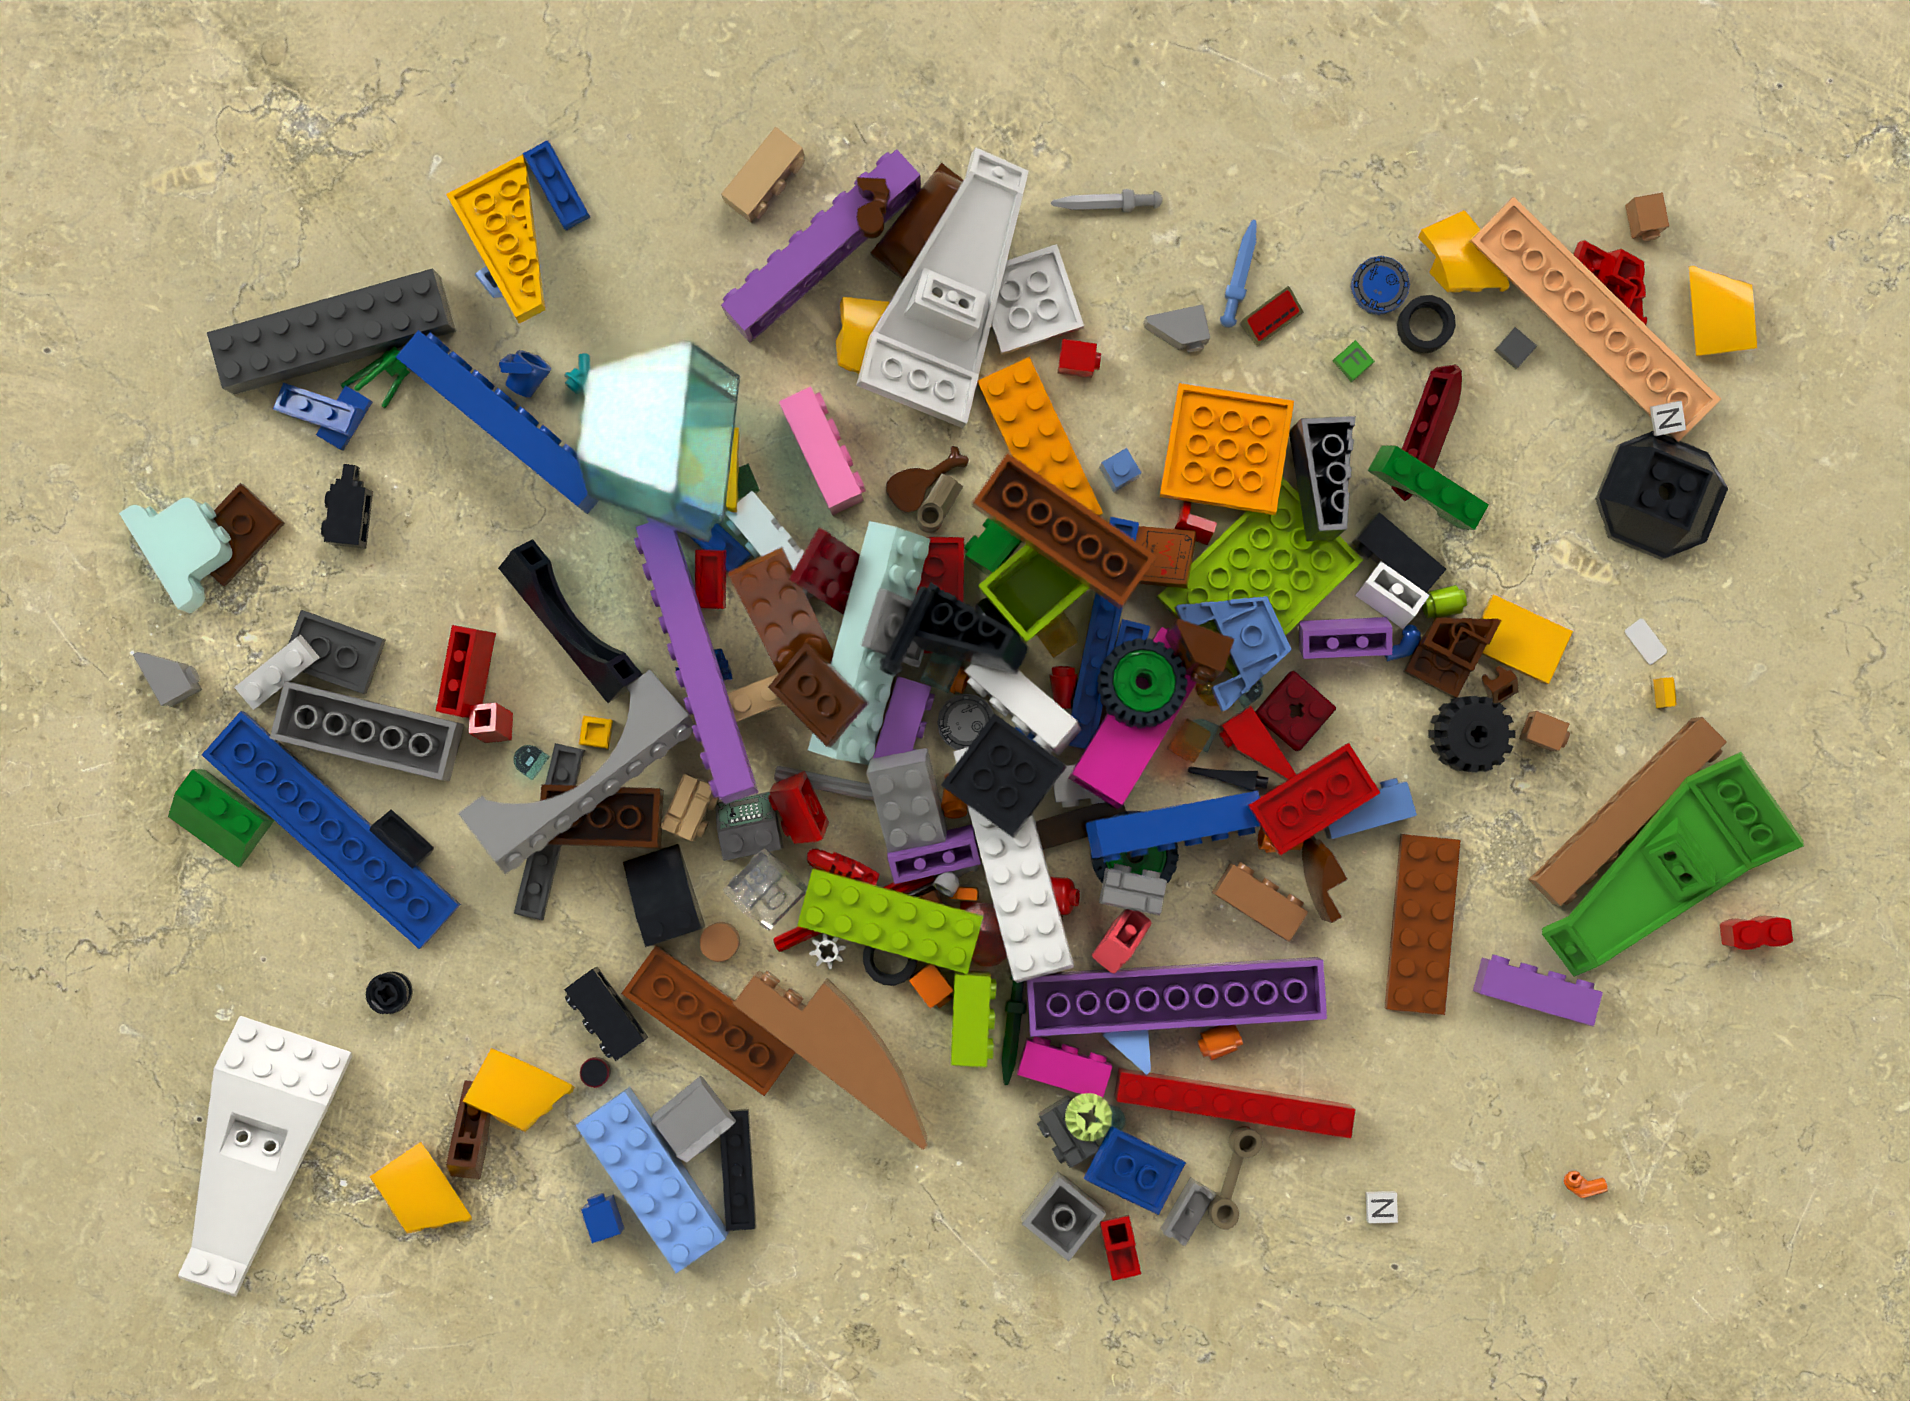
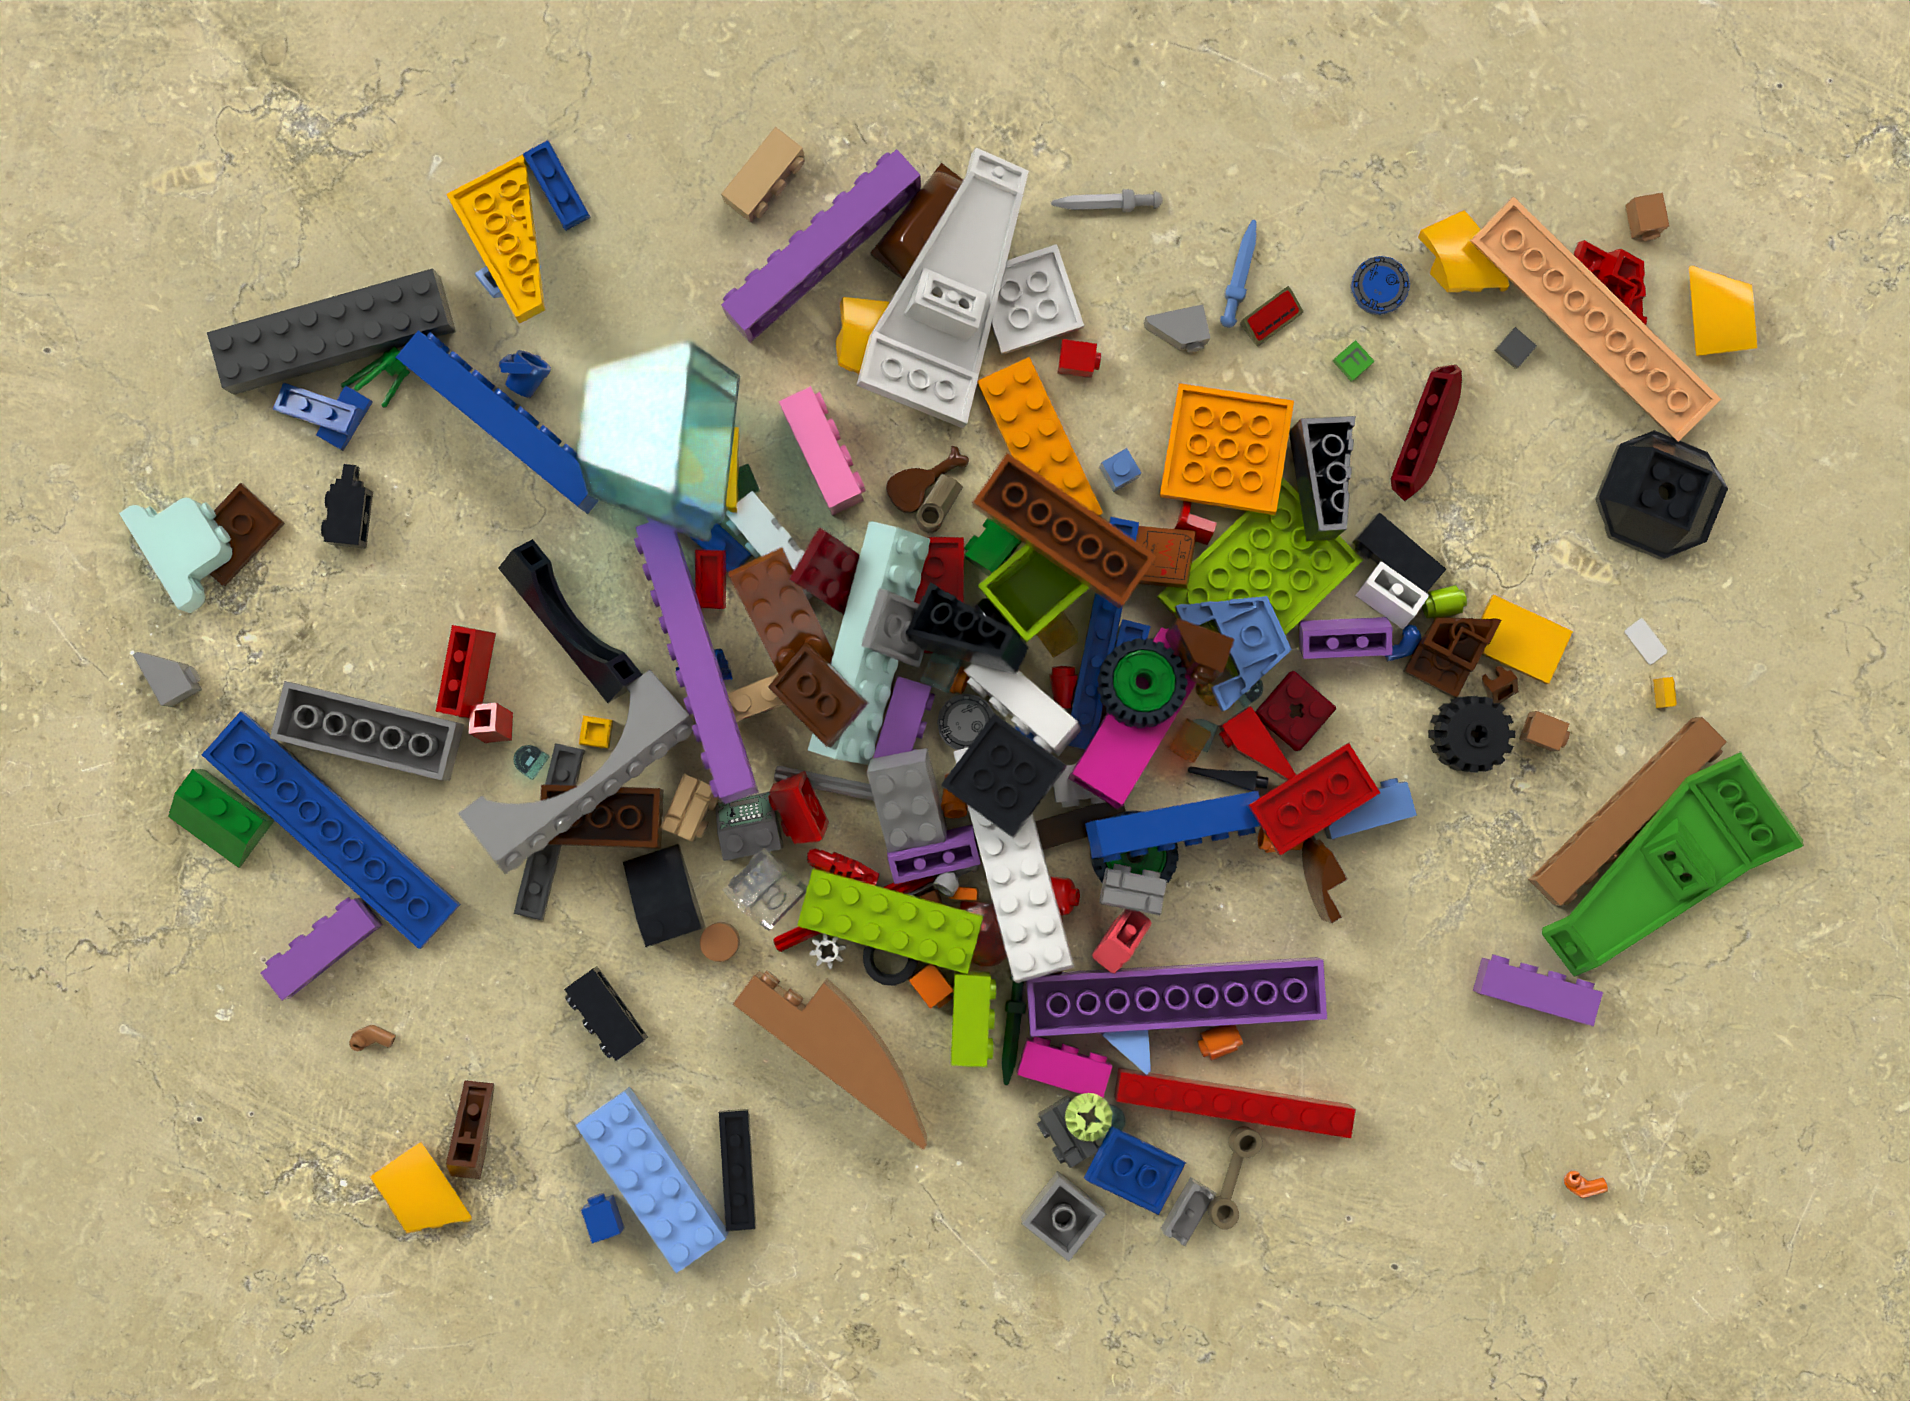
(271, 675): white plate -> none
(277, 1094): white wing -> none
(321, 948): none -> medium lavender brick
(345, 653): dark grey plate -> none
(370, 1035): none -> medium nougat arm
(389, 992): black wheel -> none
(401, 839): black tile -> none
(514, 1090): yellow slope -> none
(577, 378): teal plate -> none
(595, 1072): black tile -> none
(693, 1119): light grey slope -> none
(707, 1020): dark orange plate -> none
(870, 215): reddish brown leg -> none
(906, 633): black axle -> none
(1120, 1247): red brick -> none
(1260, 900): medium nougat brick -> none
(1381, 1207): white tile -> none
(1411, 475): green arch -> none
(1422, 924): dark orange plate -> none
(1446, 314): black tyre -> none
(1667, 418): white tile -> none
(1756, 932): red brick -> none

